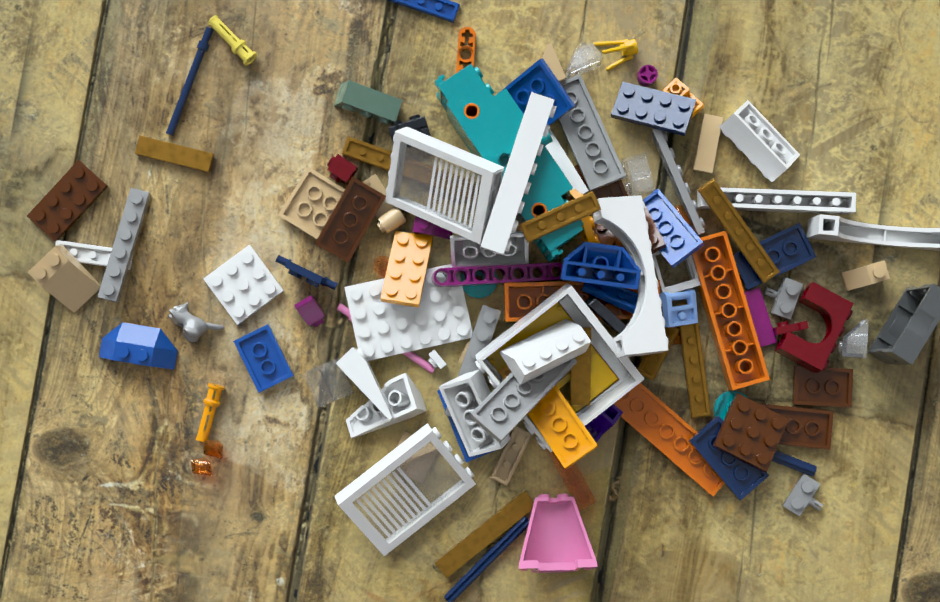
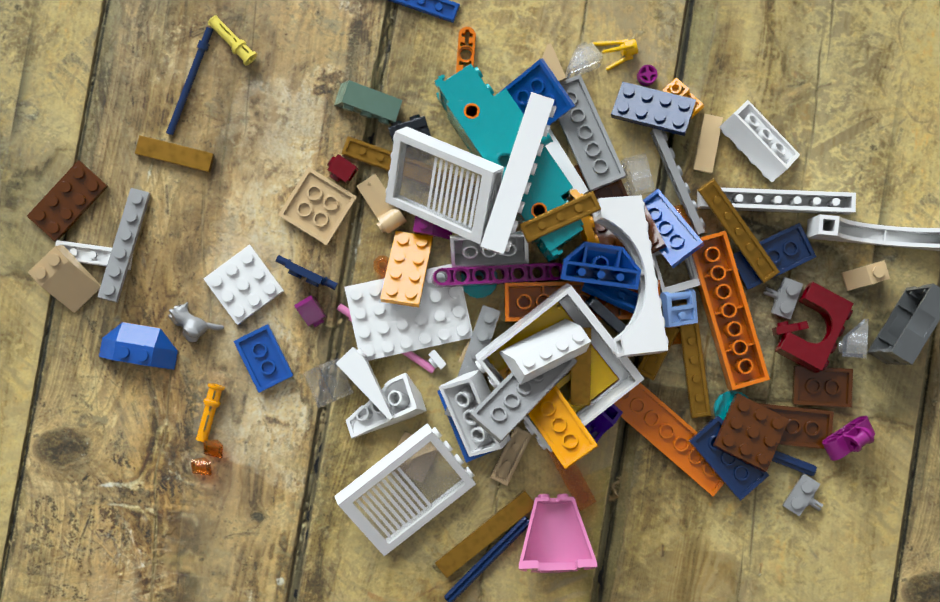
(350, 219): reddish brown plate -> none
(760, 317): magenta tile -> none
(849, 438): none -> magenta piece

